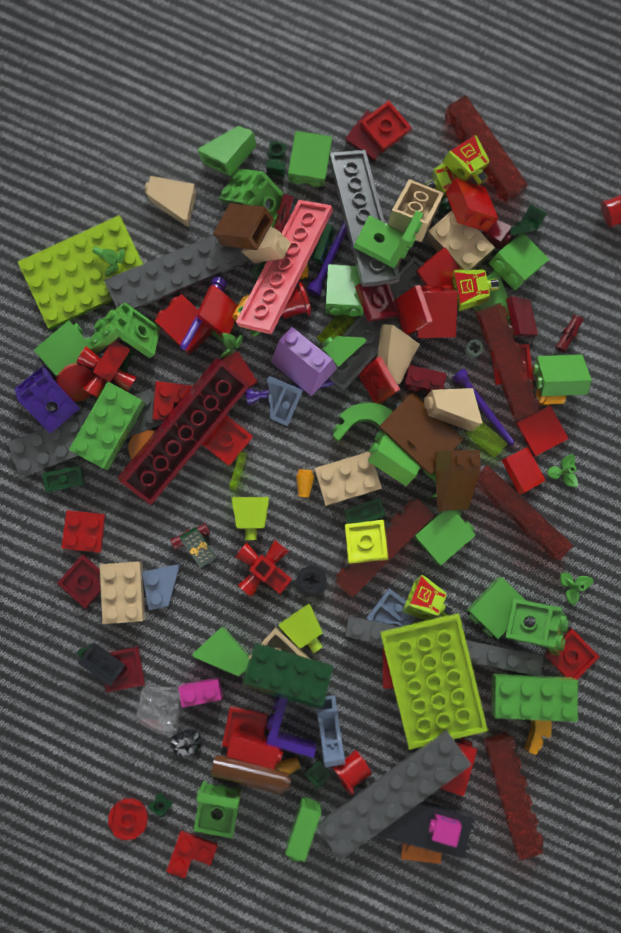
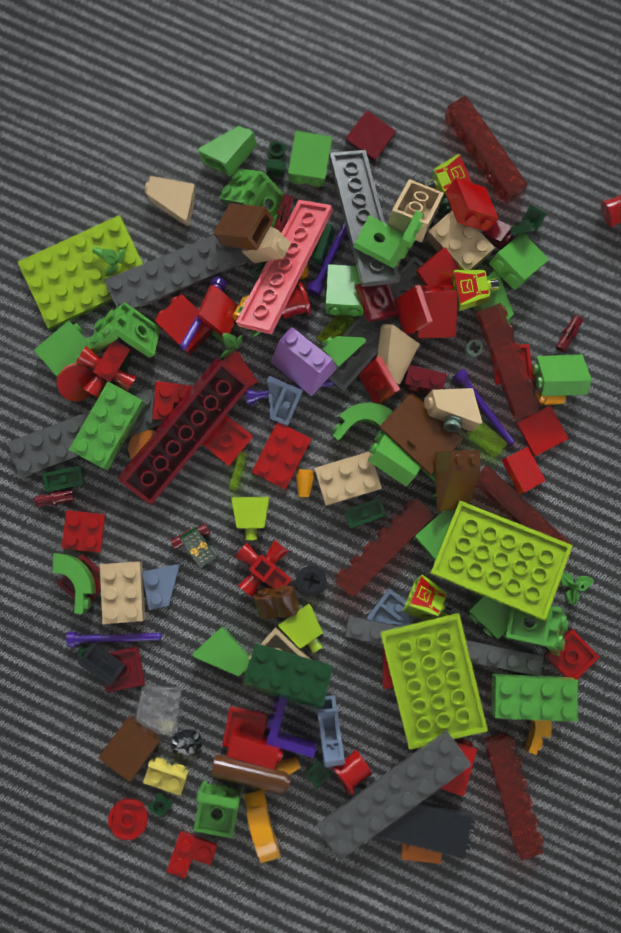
(38, 391): dark purple bracket -> none
(54, 498): none -> dark red axle
(74, 638): none -> dark purple piece
(79, 575): none -> bright green arch
(129, 748): none -> reddish brown brick
(166, 776): none -> light yellow bracket
(200, 692): dark pink brick -> none
(261, 827): none -> light orange arch
(276, 602): none -> reddish brown brick
(281, 455): none -> red plate
(303, 829): bright green brick -> none
(366, 541): neon yellow tile -> none
(385, 126): red tile -> none
(445, 830): dark pink brick -> none
(452, 423): none -> sand green bush
(468, 160): lime torso -> none
(502, 560): none -> lime plate
(521, 316): dark red tile -> none
(568, 468): bright green plant -> none

